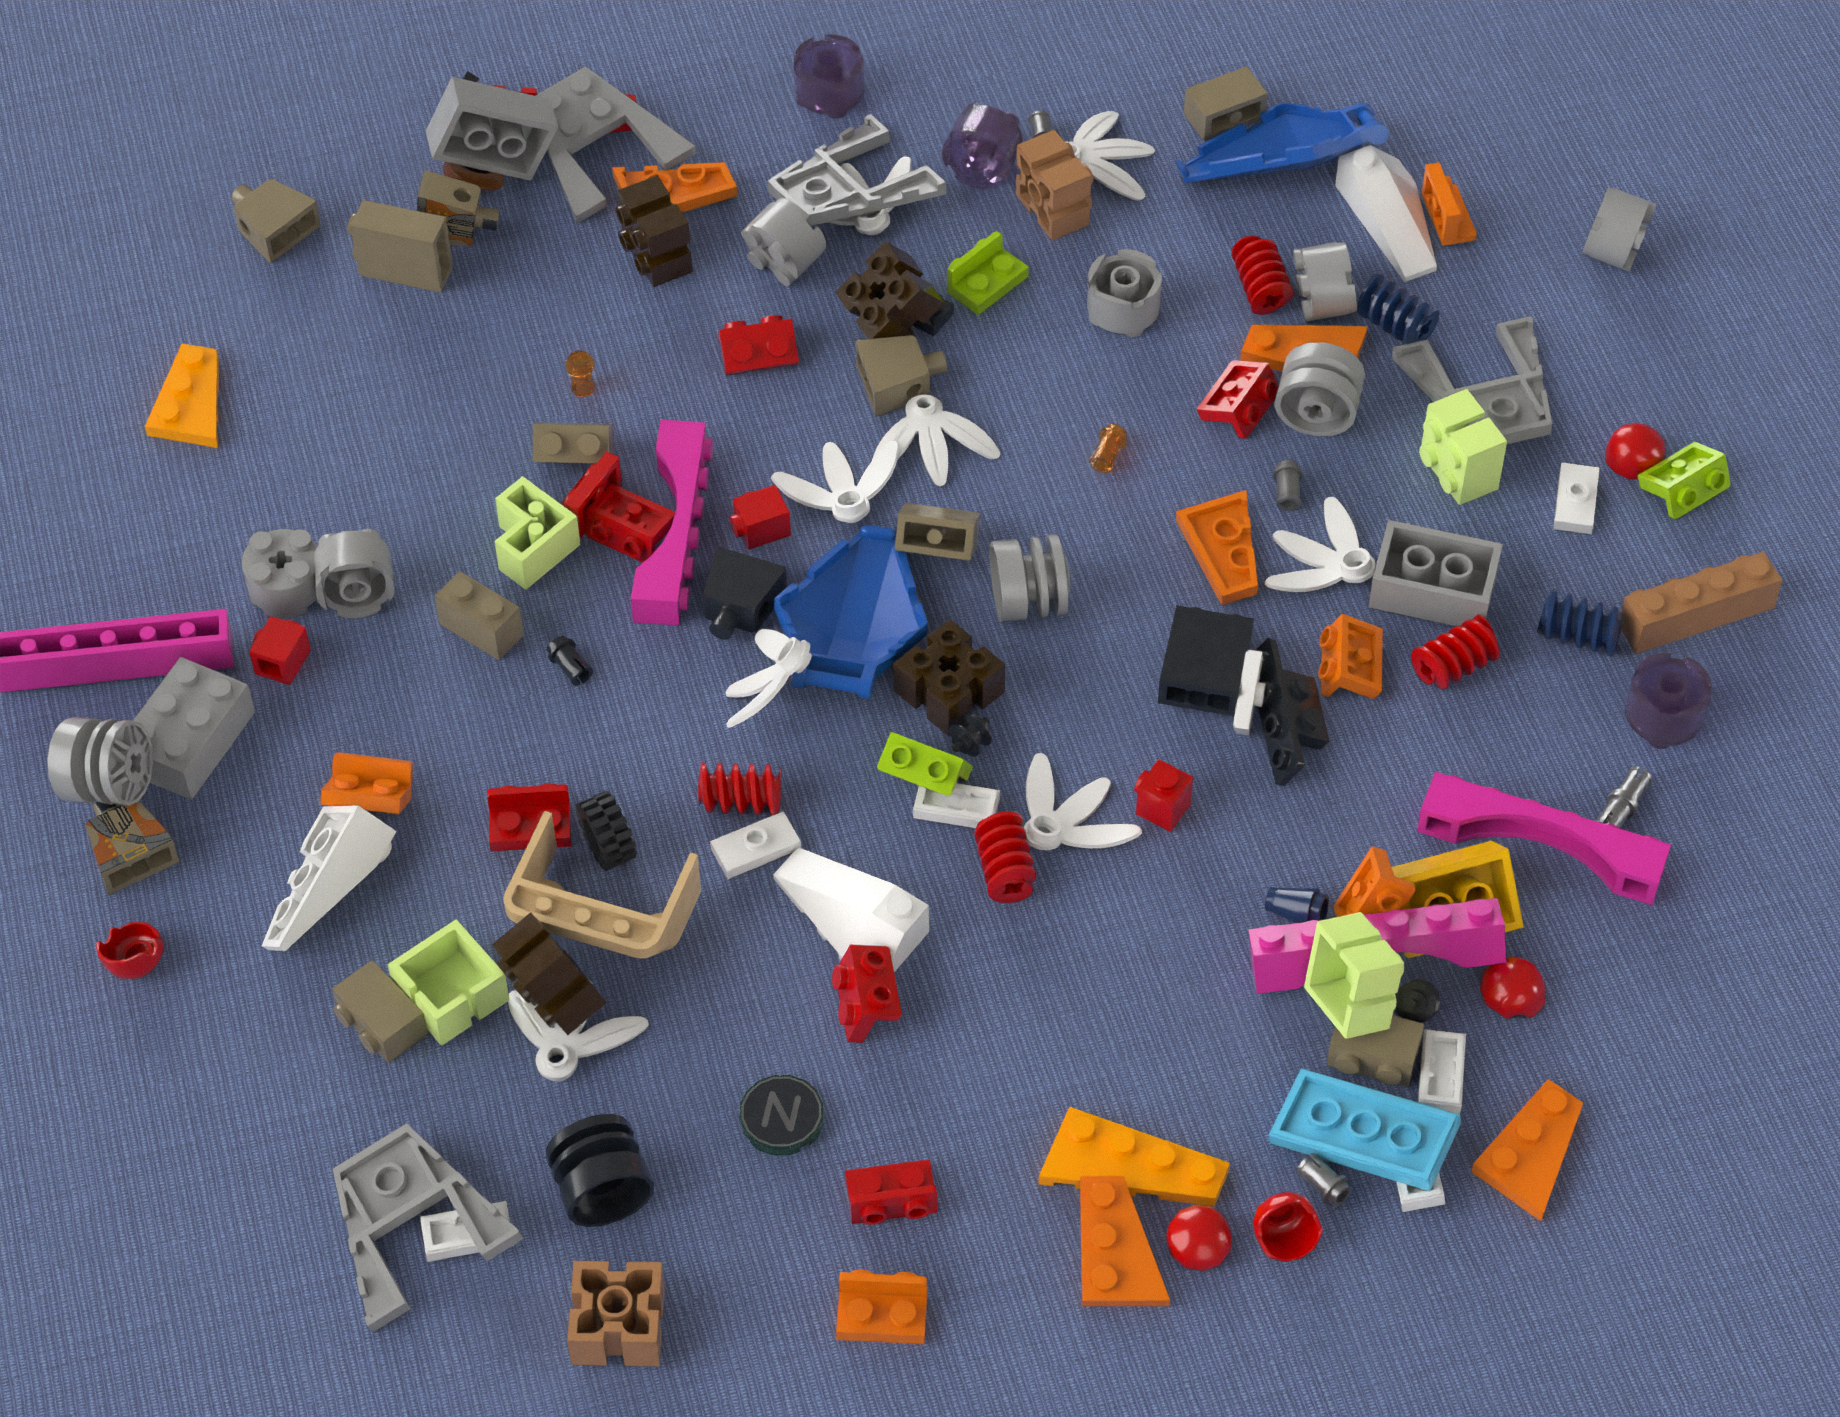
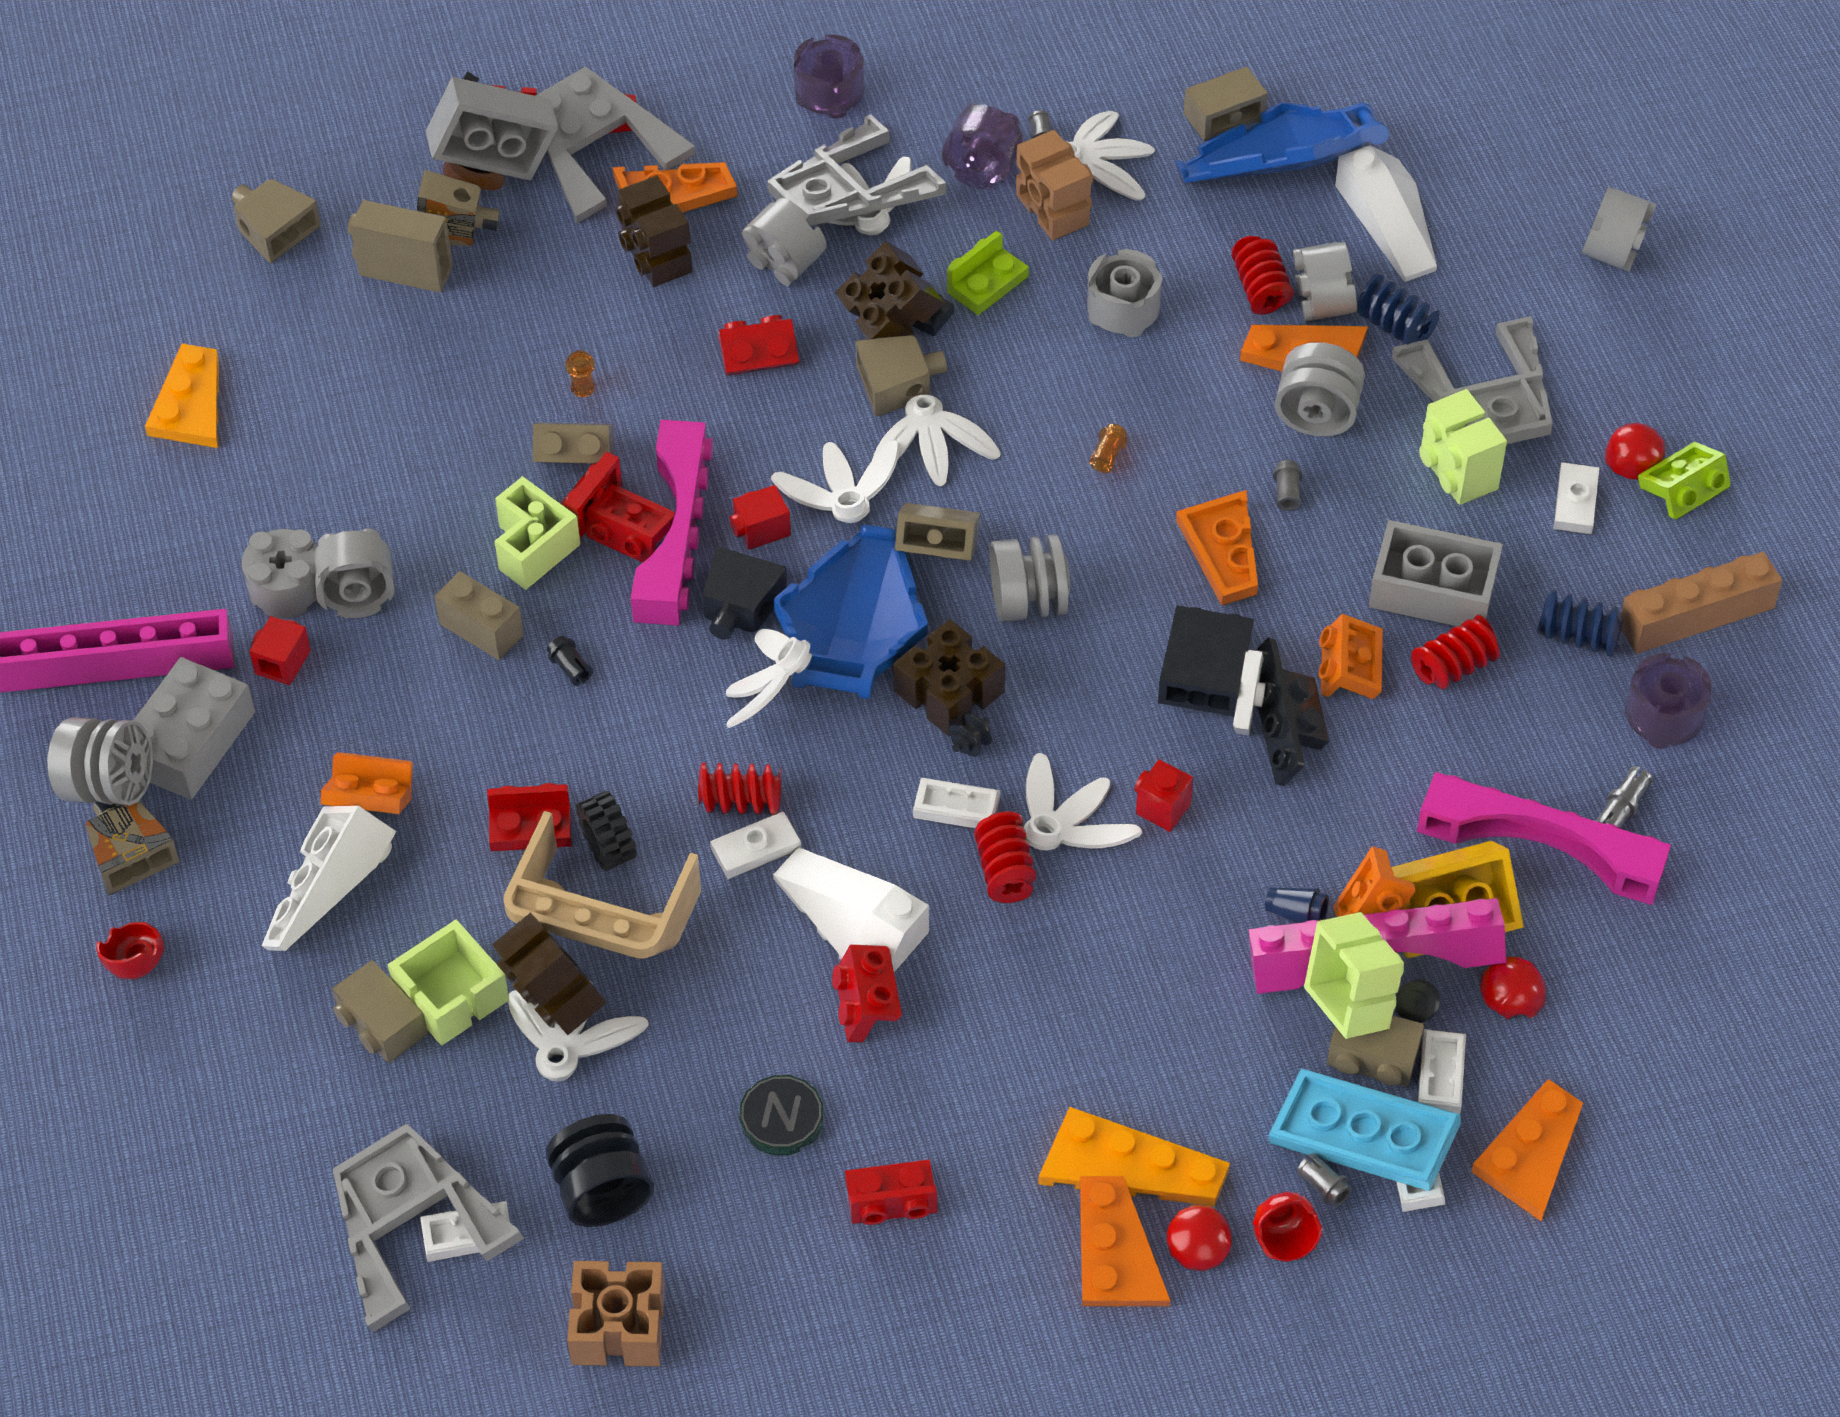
(882, 1307): orange bracket -> none
(922, 764): lime bracket -> none
(1240, 396): red bracket -> none
(1345, 564): white plant -> none
(1446, 207): orange bracket -> none

